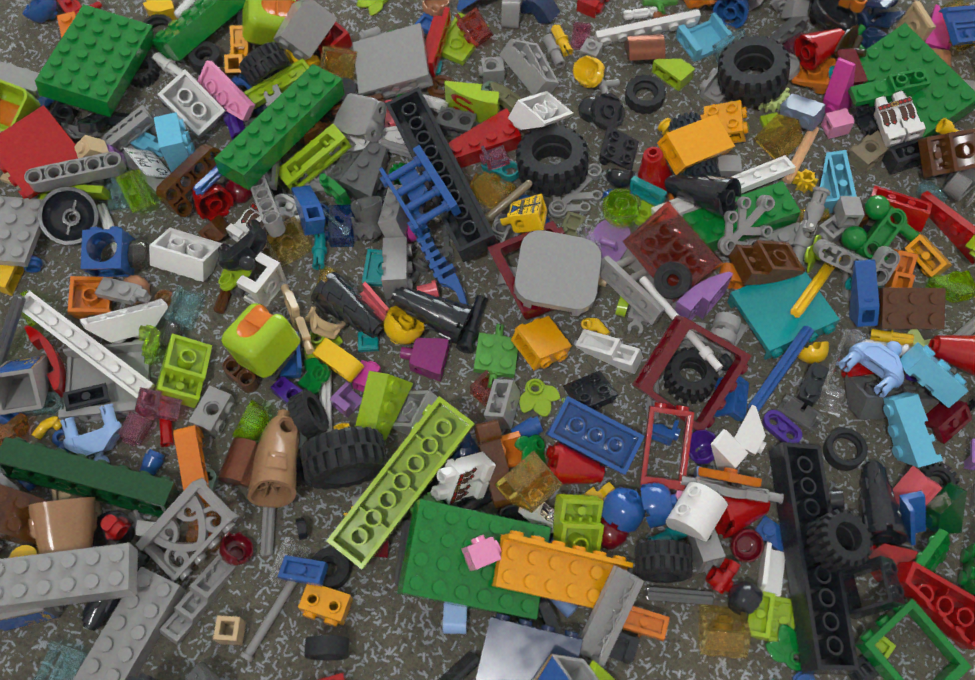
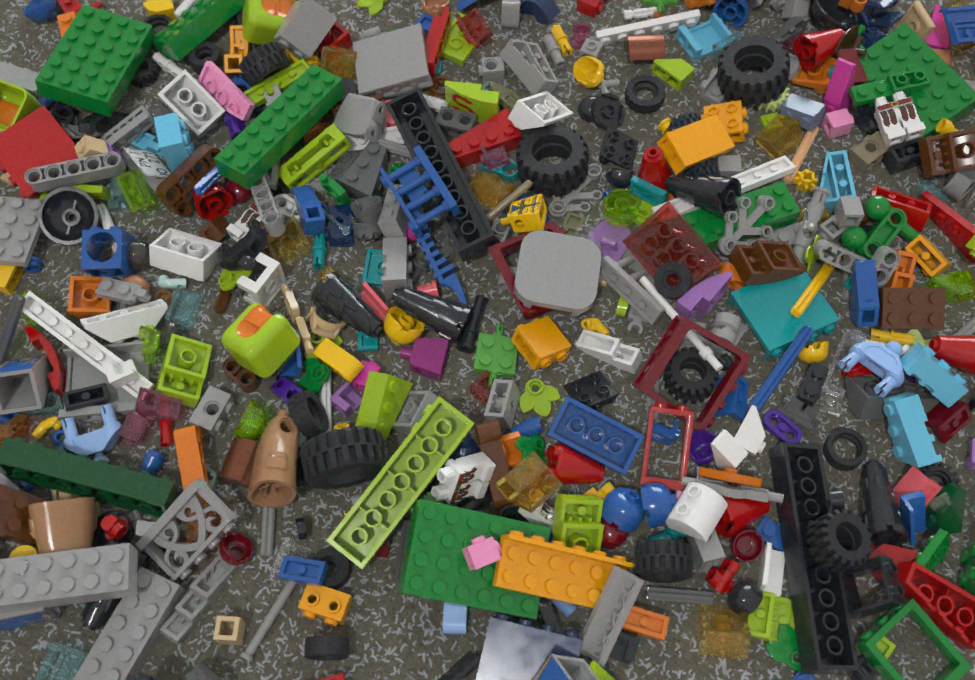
(121, 373): none -> white panel
(166, 283): none -> light aqua arm

